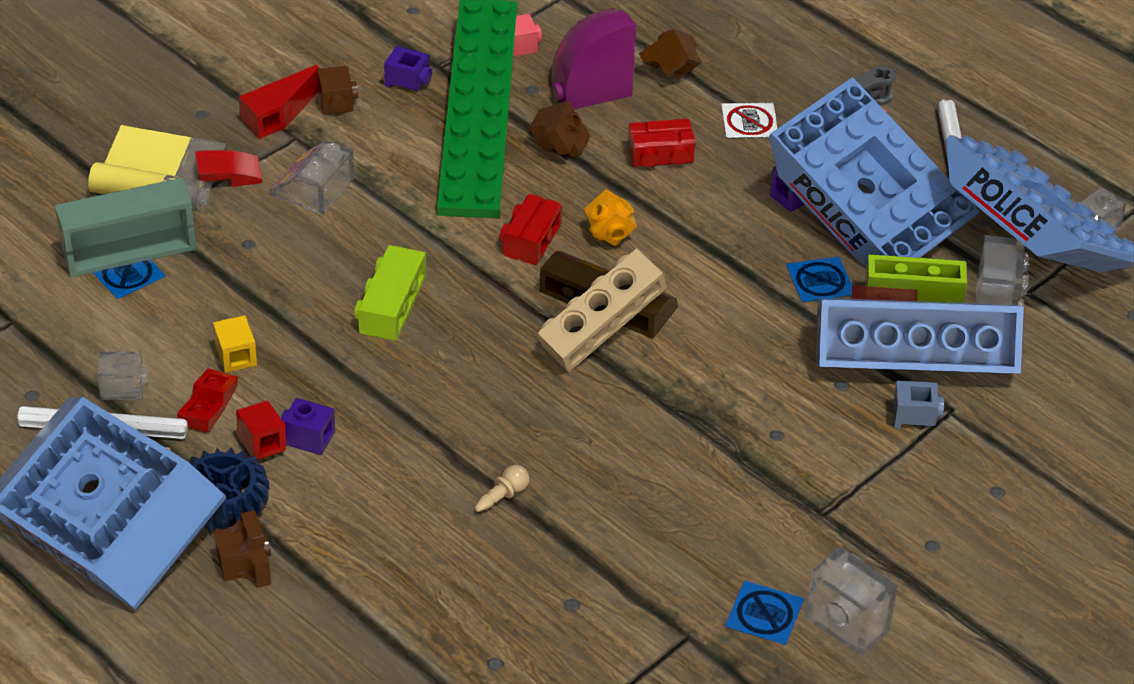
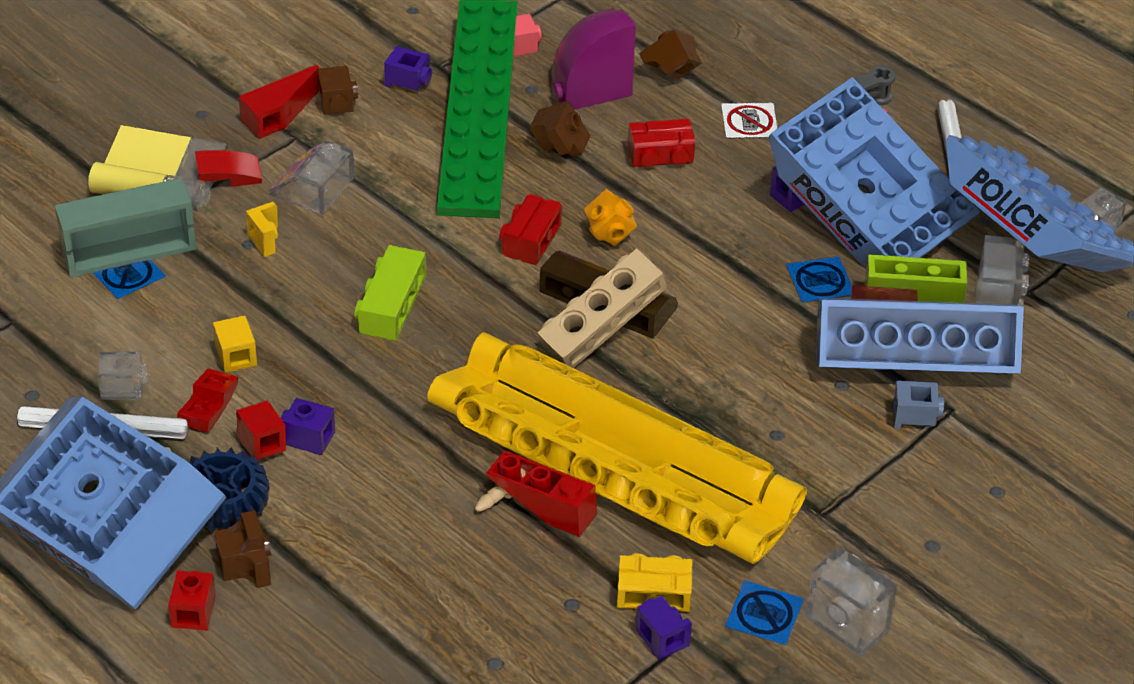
(192, 600): none -> red brick
(262, 227): none -> yellow bracket
(548, 493): none -> red slope
(620, 447): none -> yellow panel
(654, 576): none -> yellow brick
(662, 627): none -> dark purple brick

